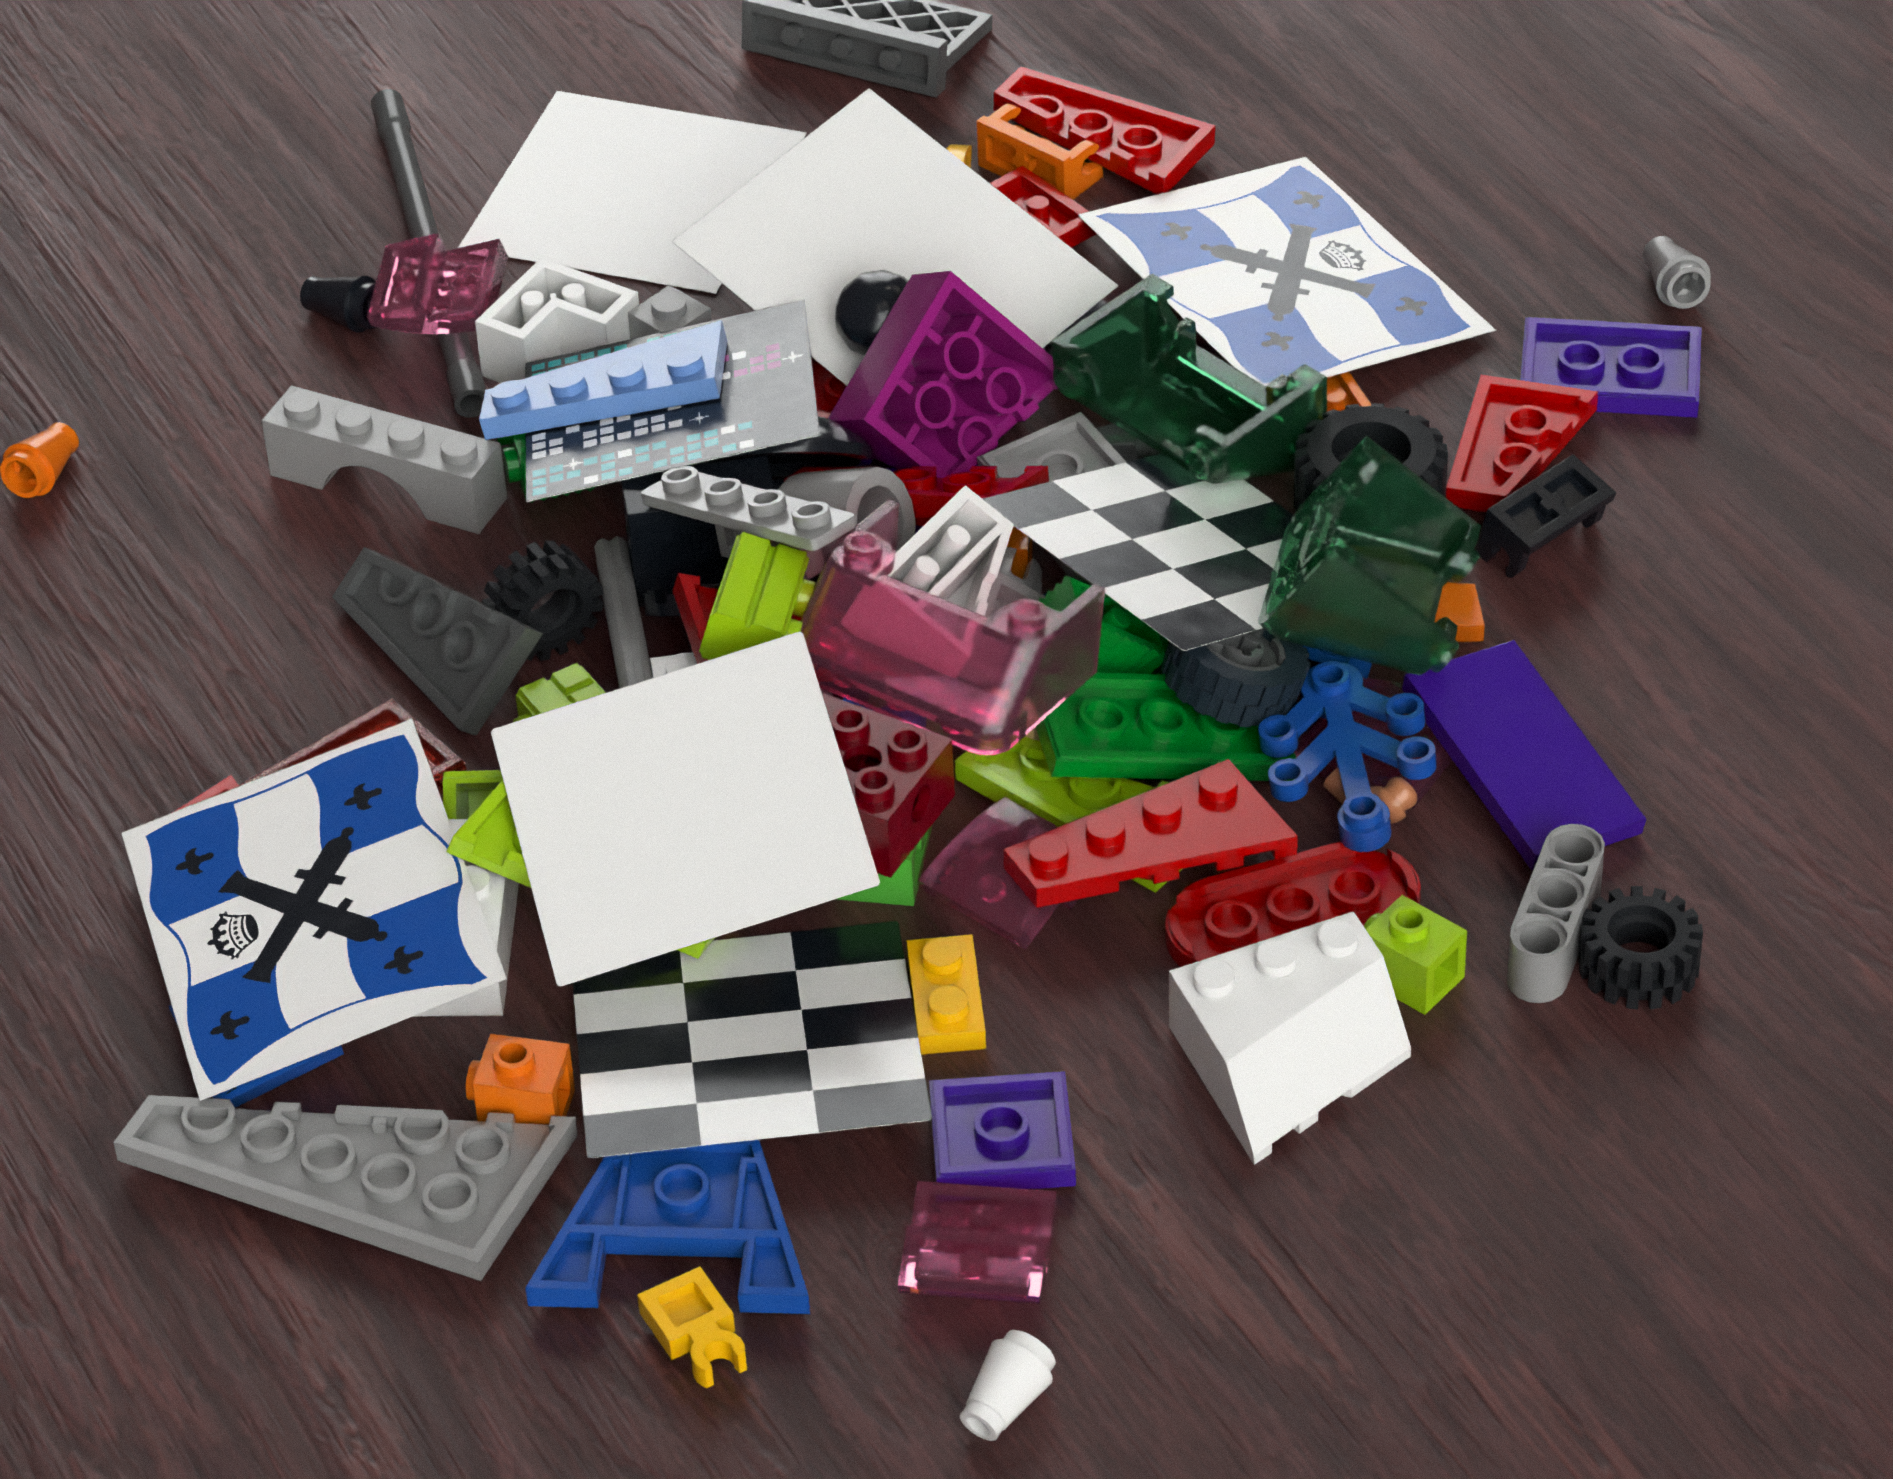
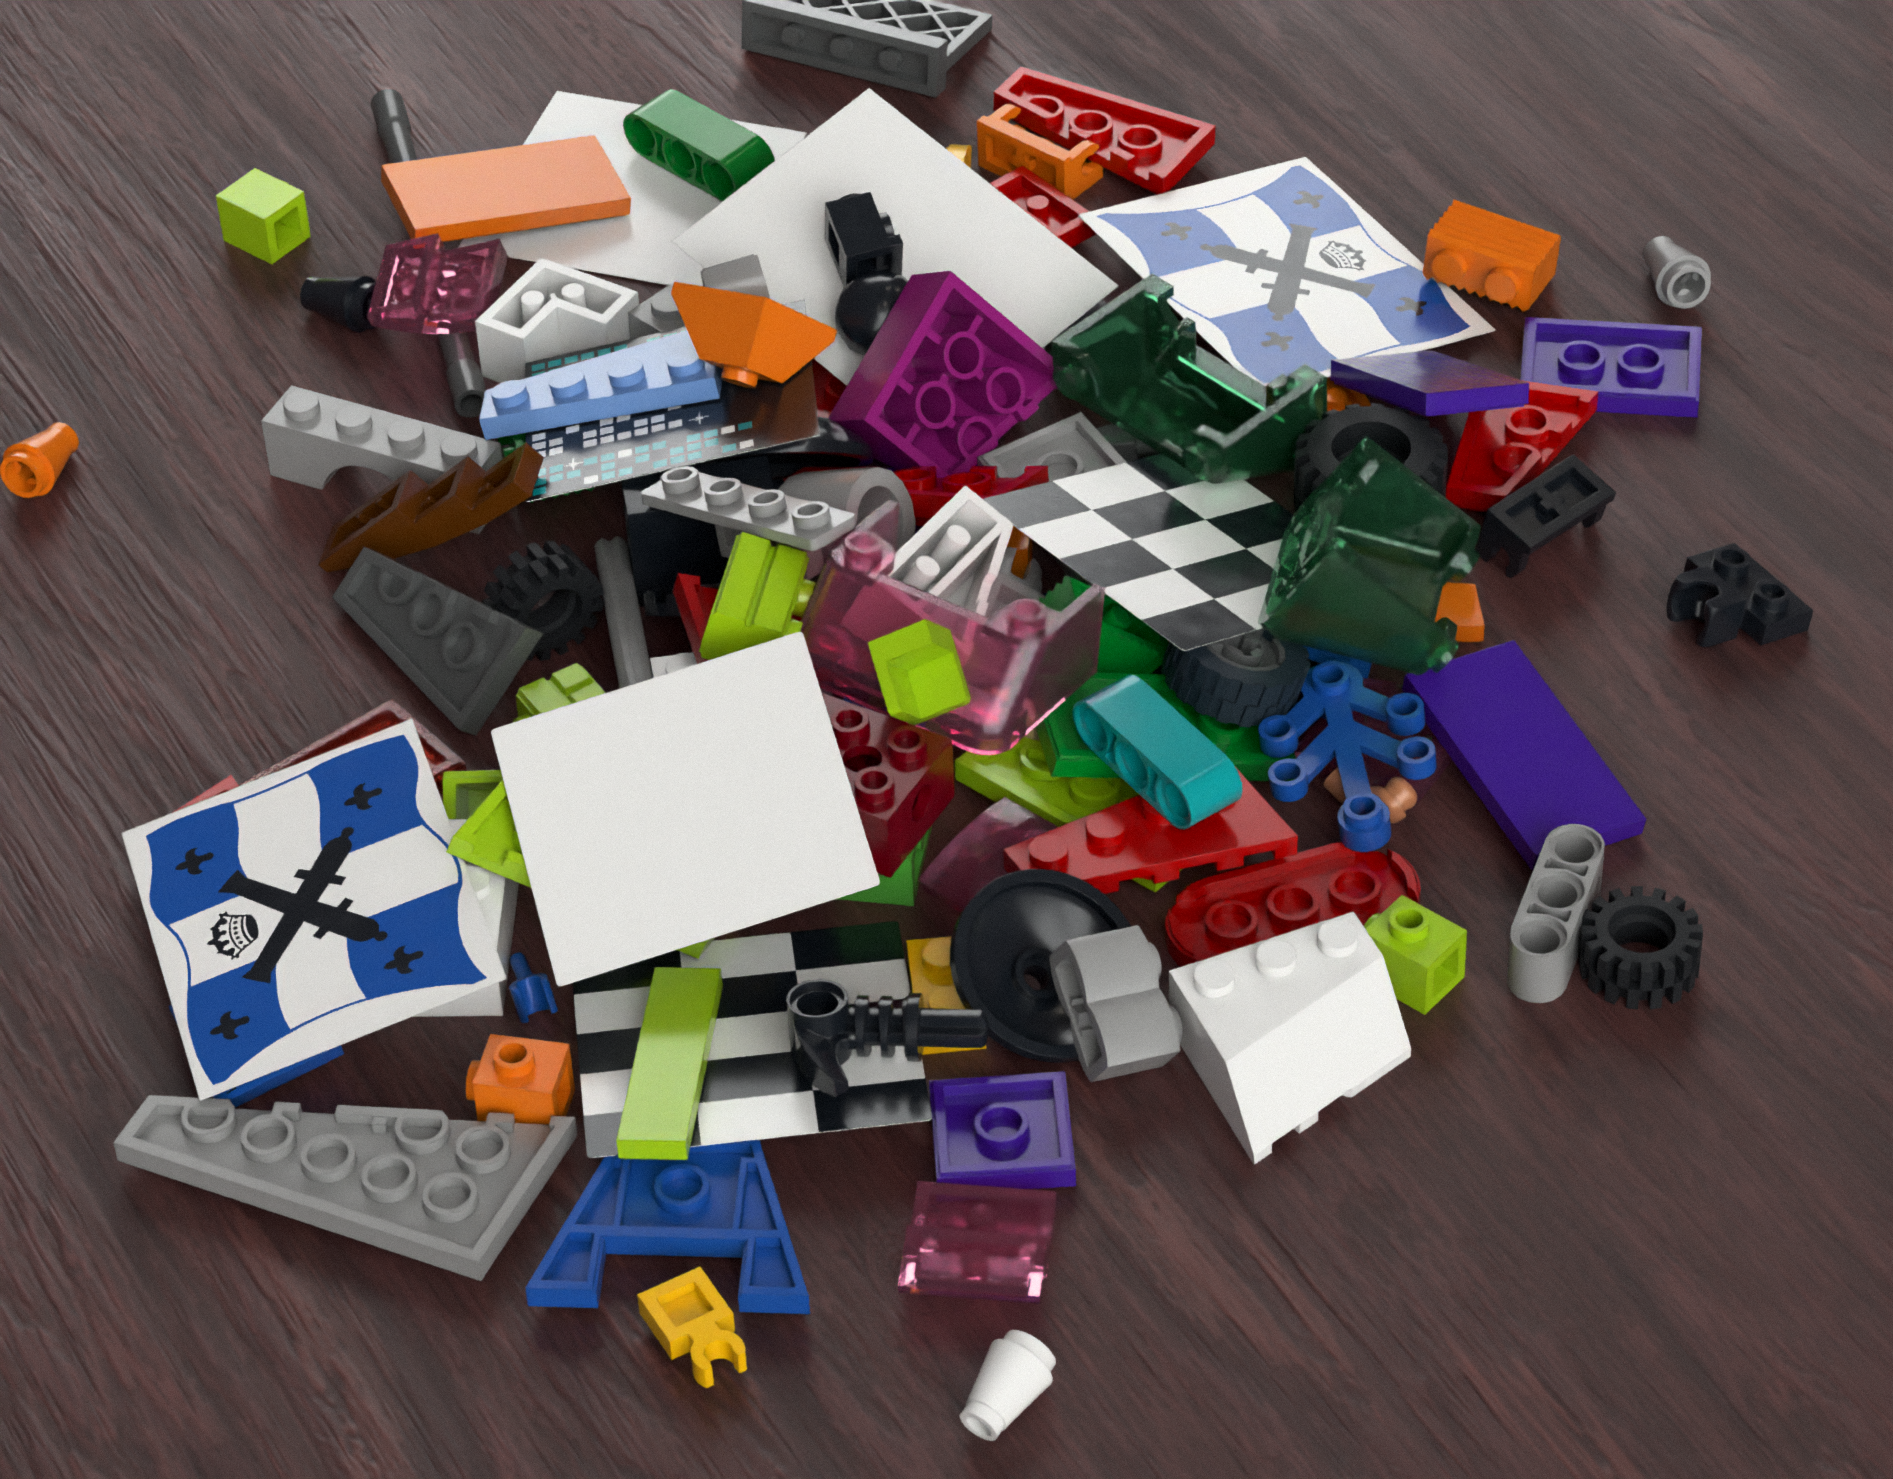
(263, 216): none -> lime brick
(420, 516): none -> reddish brown slope
(506, 189): none -> tile
(530, 990): none -> blue hand
(670, 1064): none -> lime tile
(696, 143): none -> green beam
(737, 275): none -> light grey brick
(749, 334): none -> orange slope
(827, 1030): none -> black piece
(861, 237): none -> black brick
(919, 672): none -> lime panel
(1011, 934): none -> black dish
(1116, 1003): none -> light grey brick
(1157, 751): none -> teal beam
(1429, 383): none -> dark purple tile
(1491, 255): none -> orange brick
(1735, 592): none -> black plate

